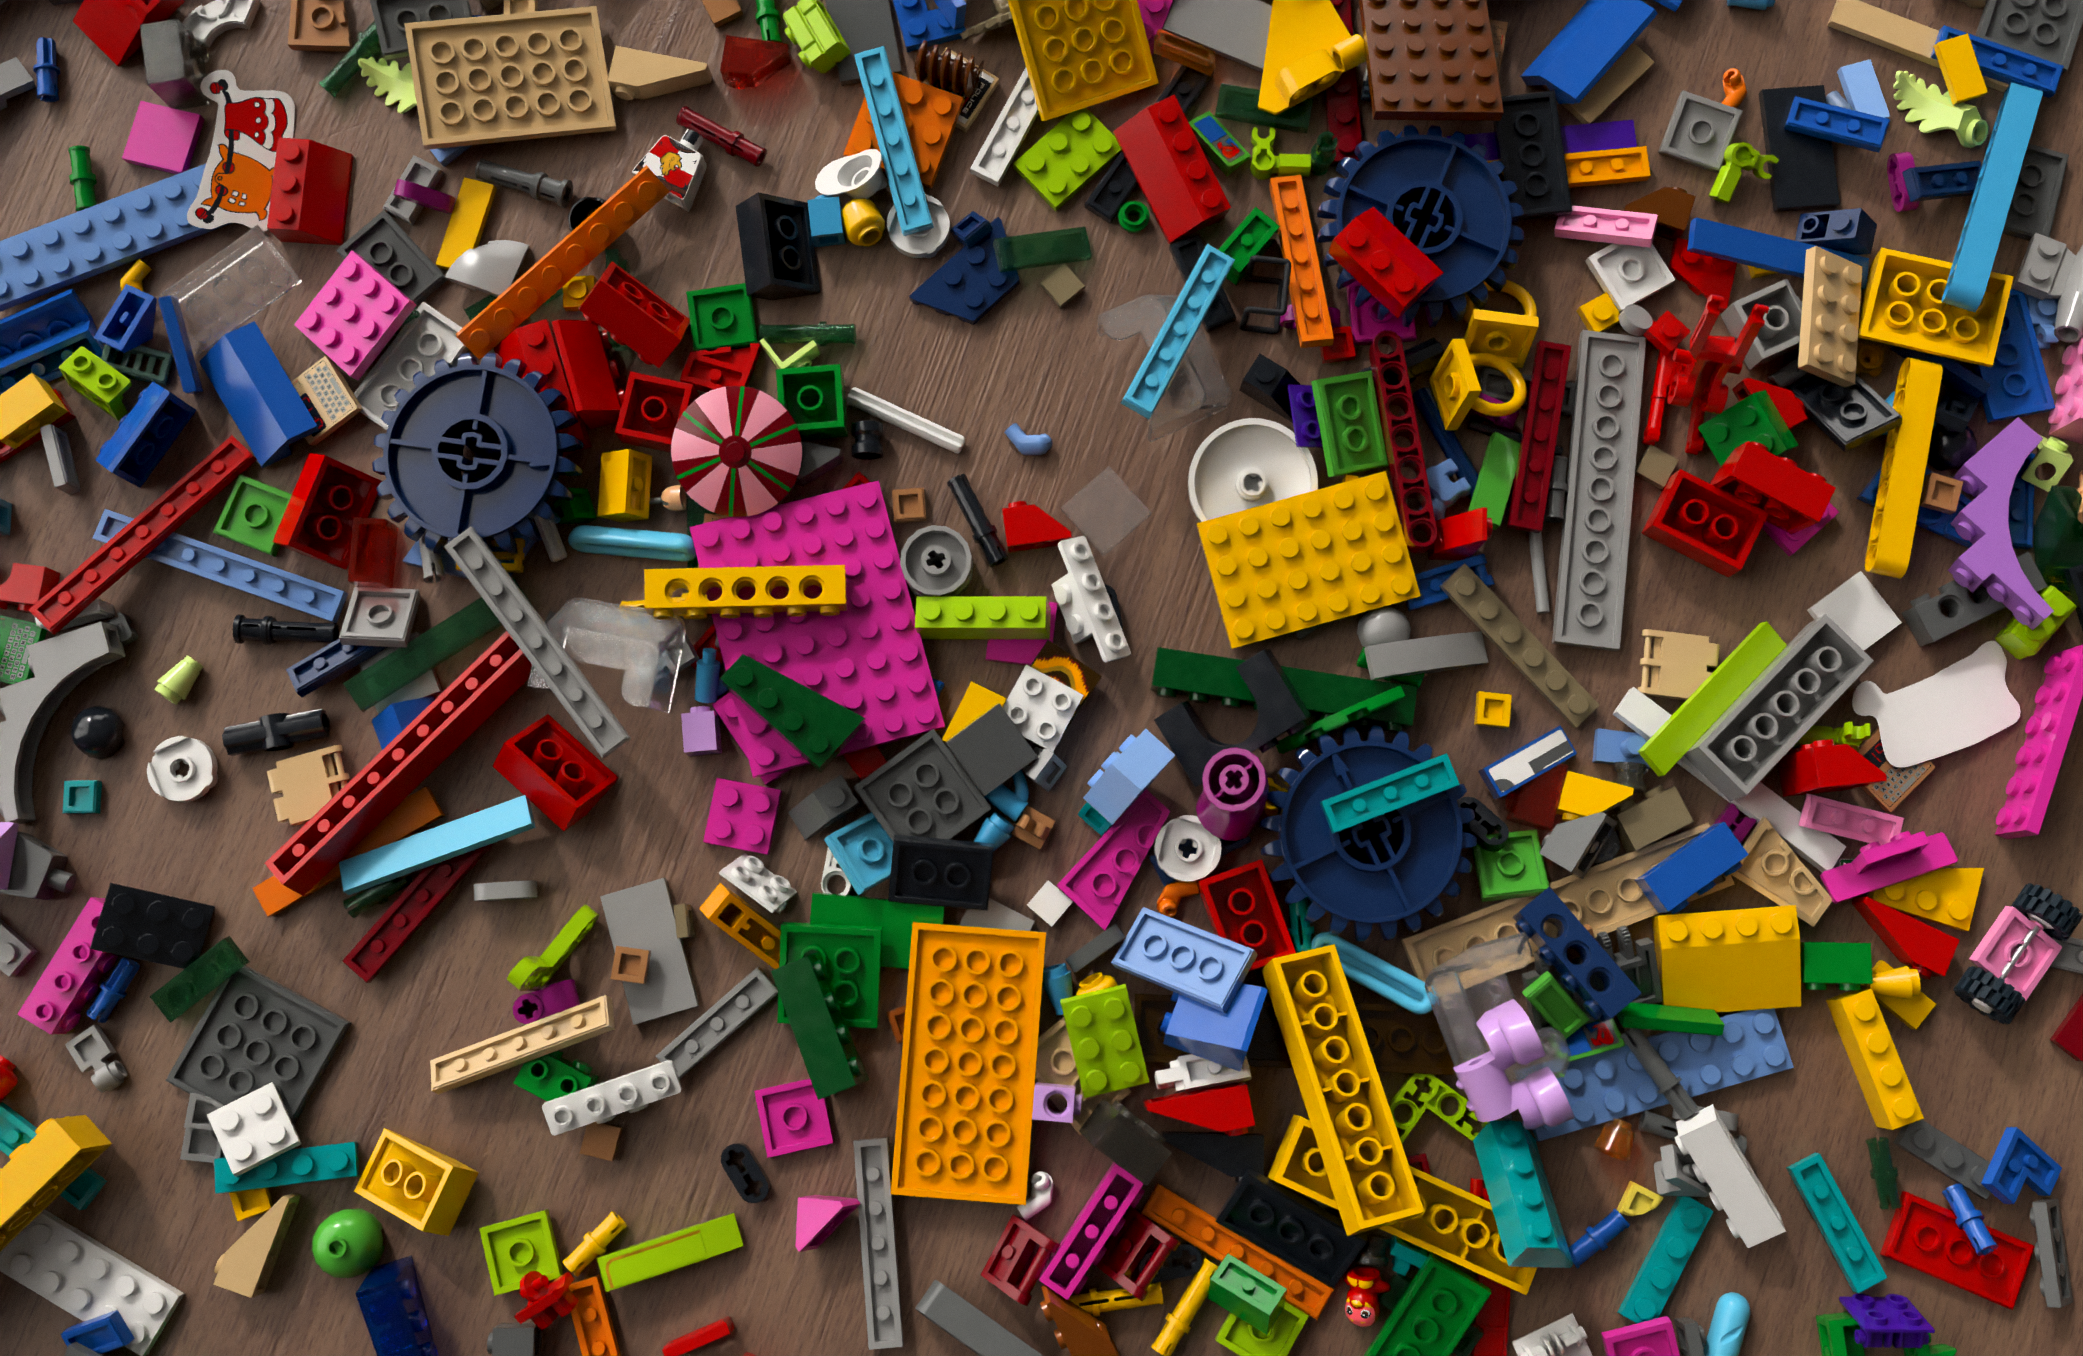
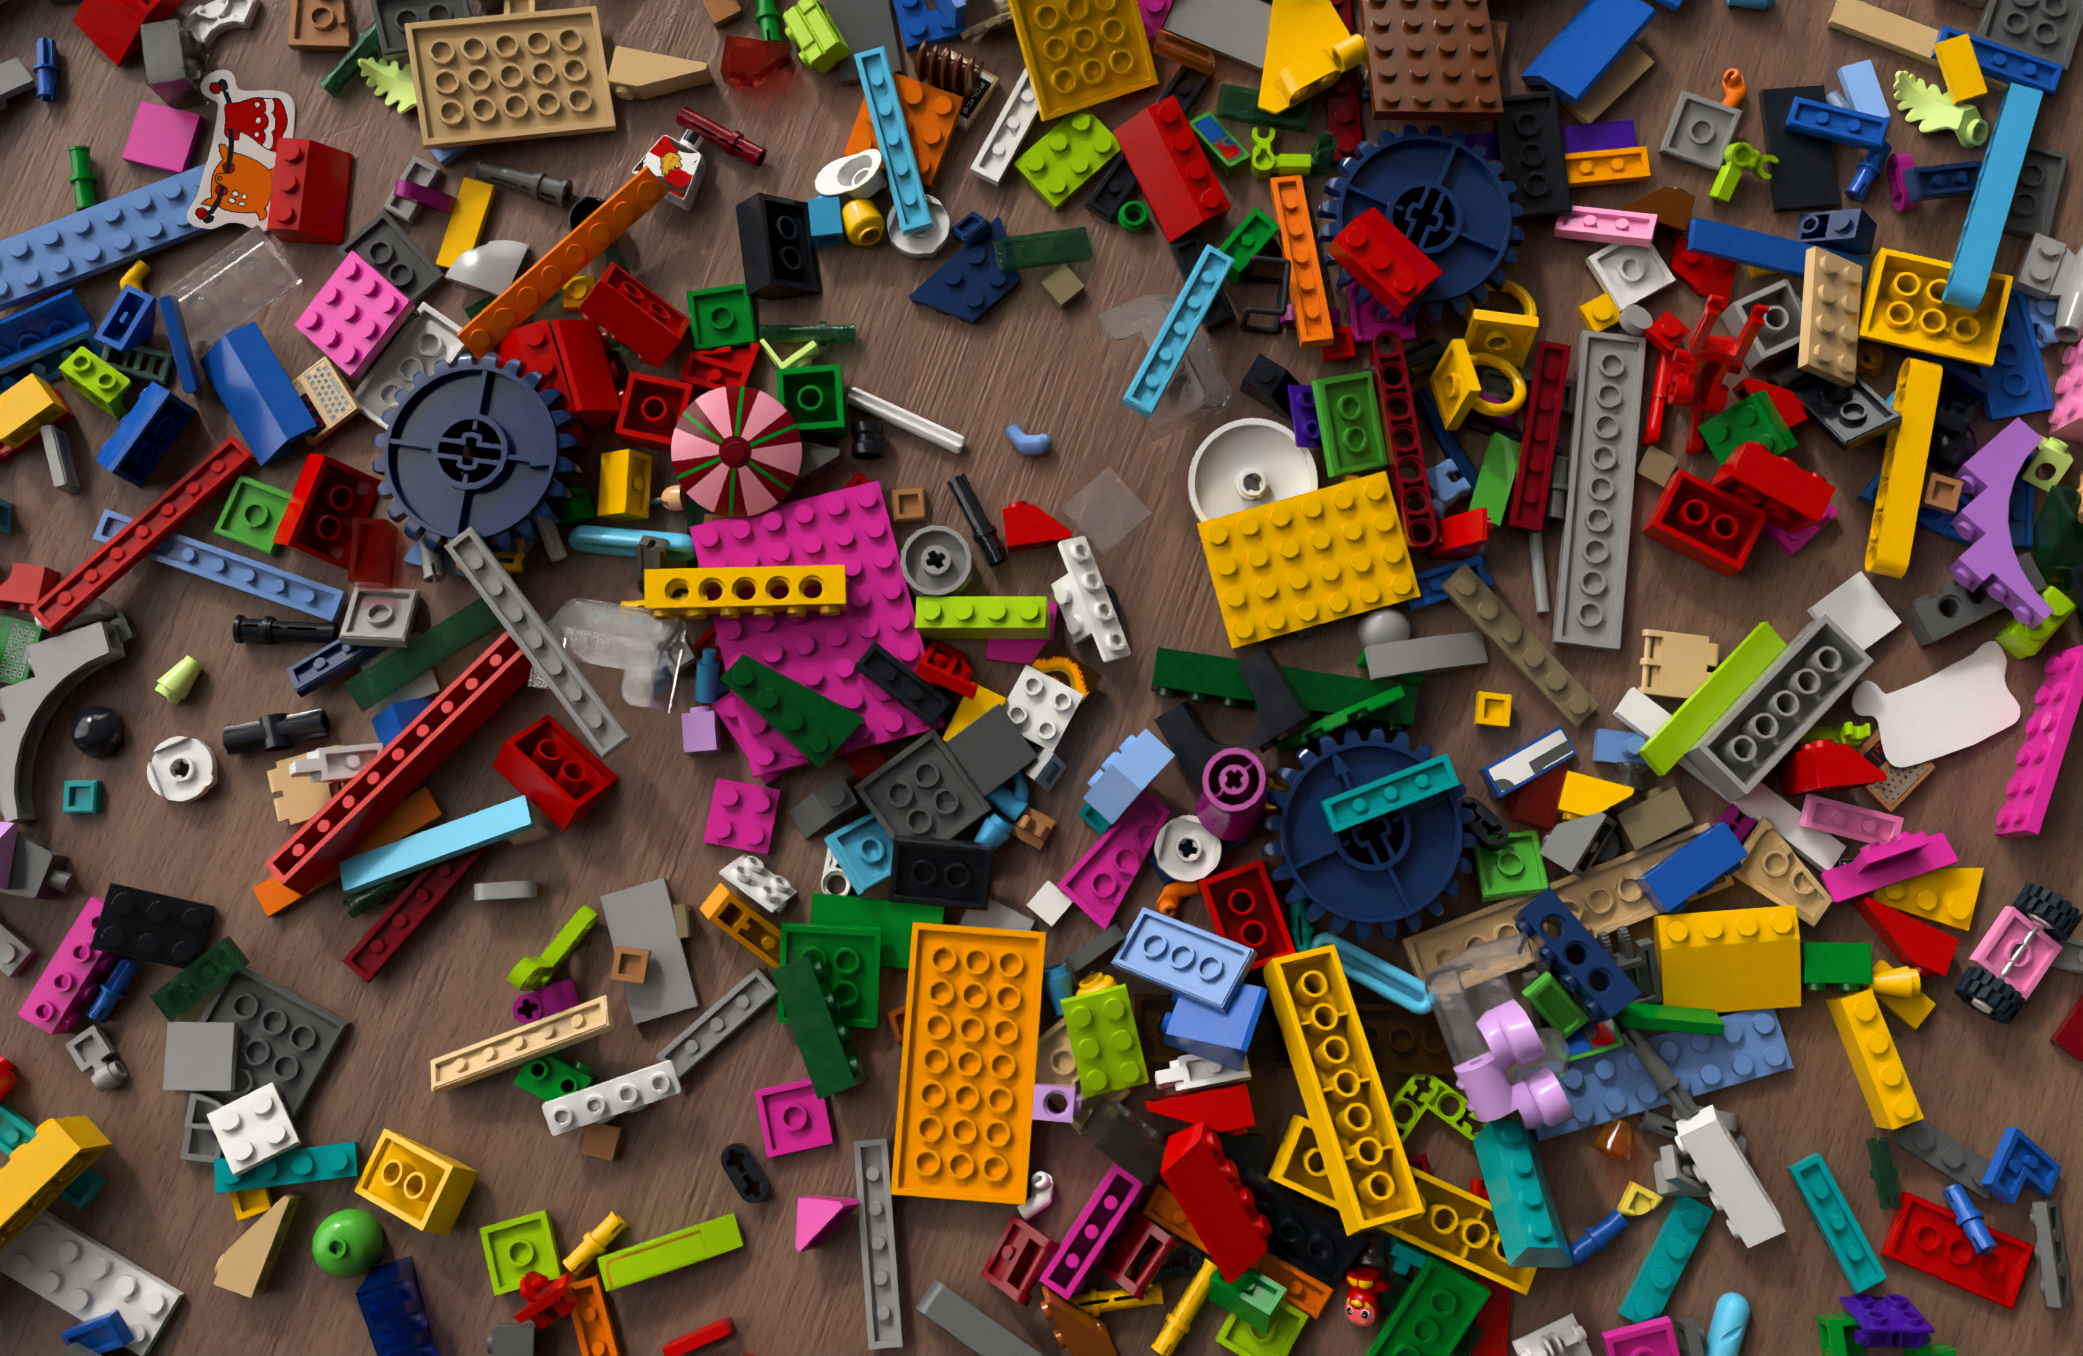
(201, 1056): none -> light grey tile
(335, 763): none -> white hinge
(650, 555): none -> dark grey piece
(902, 685): none -> black tile
(948, 668): none -> red wing
(1215, 1200): none -> red slope
(1867, 172): none -> blue axle

